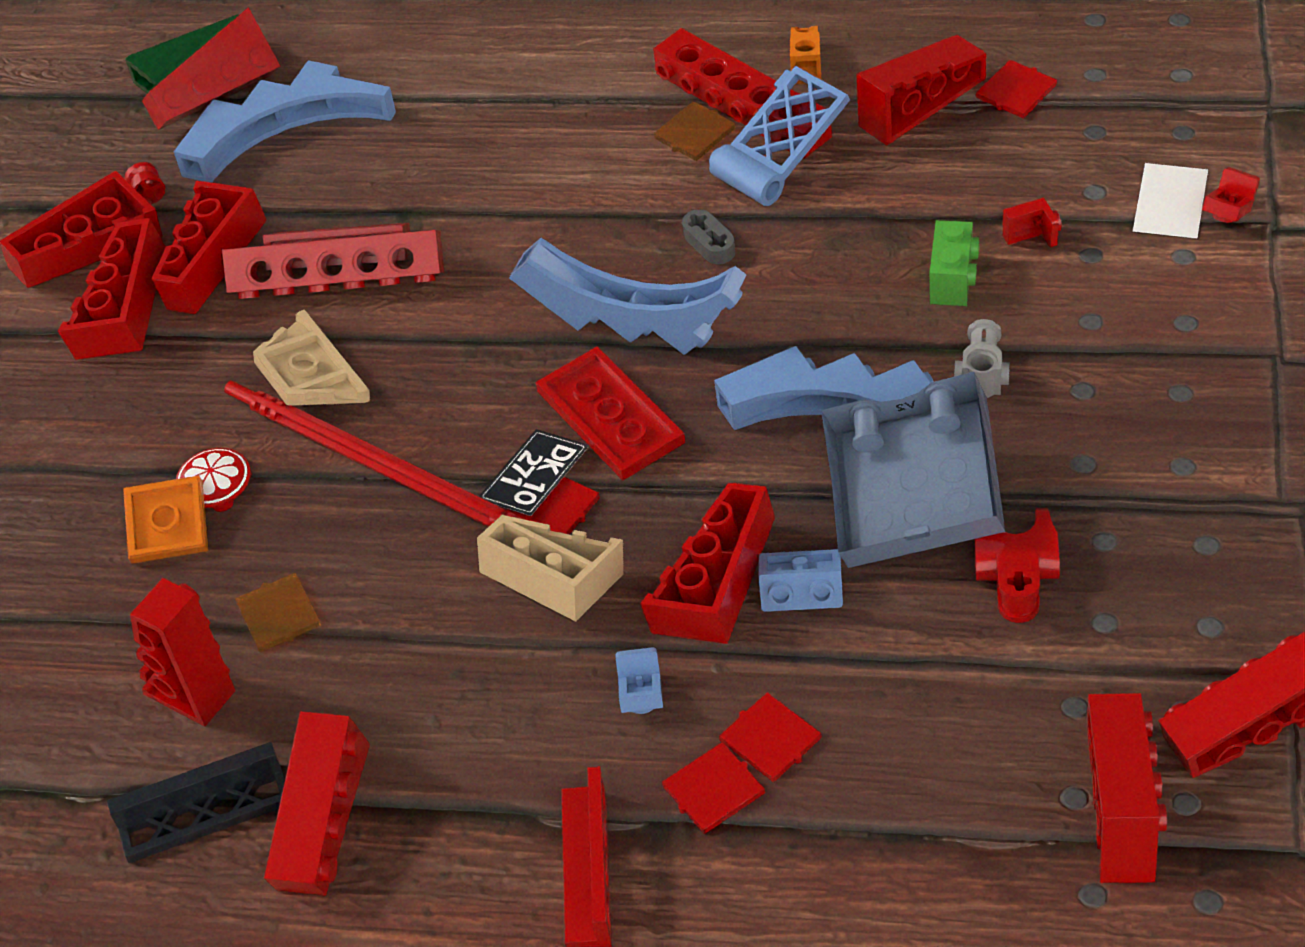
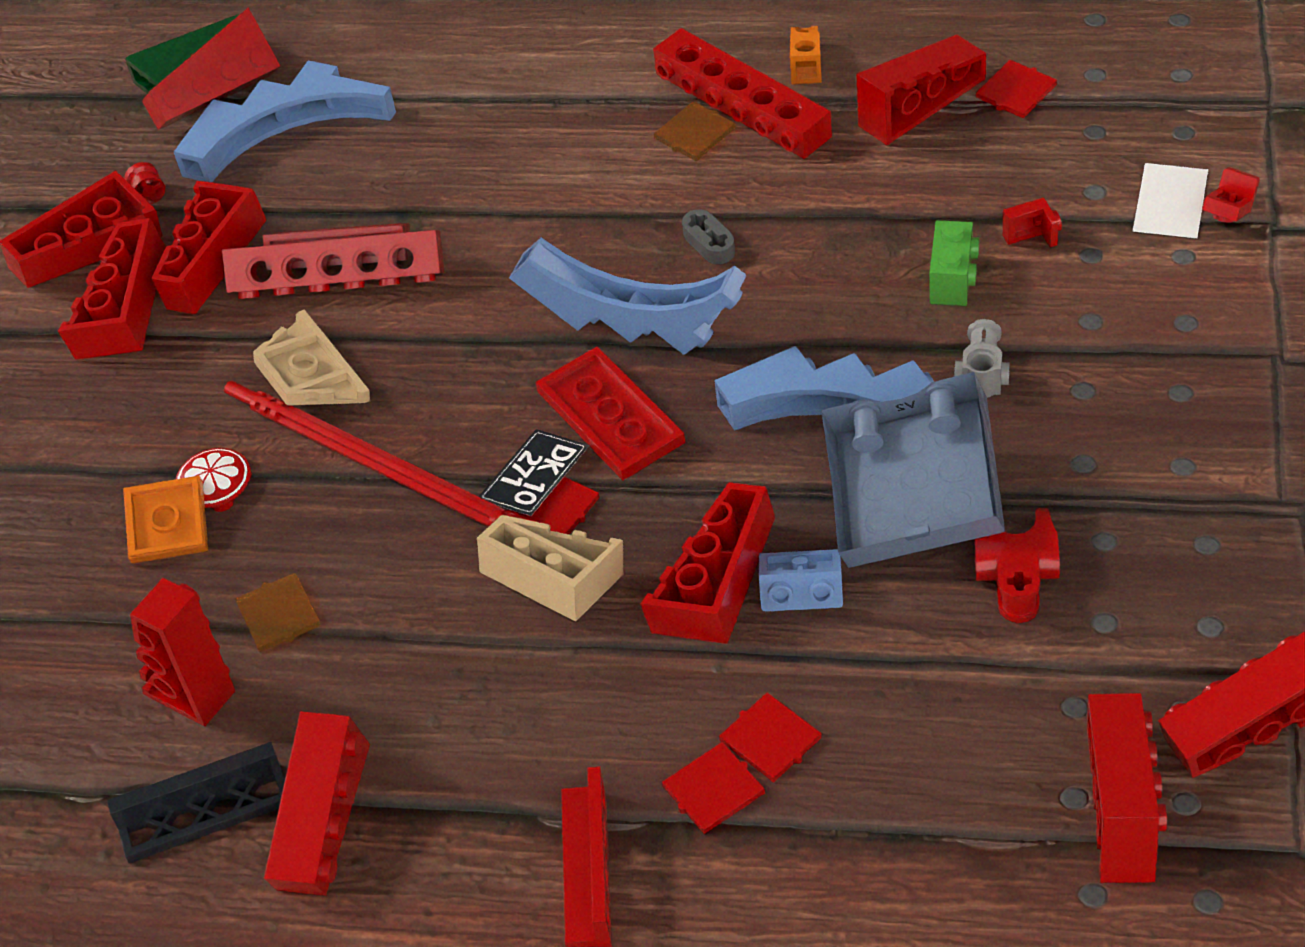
(639, 680): medium blue bracket -> none
(759, 175): medium blue piece -> none

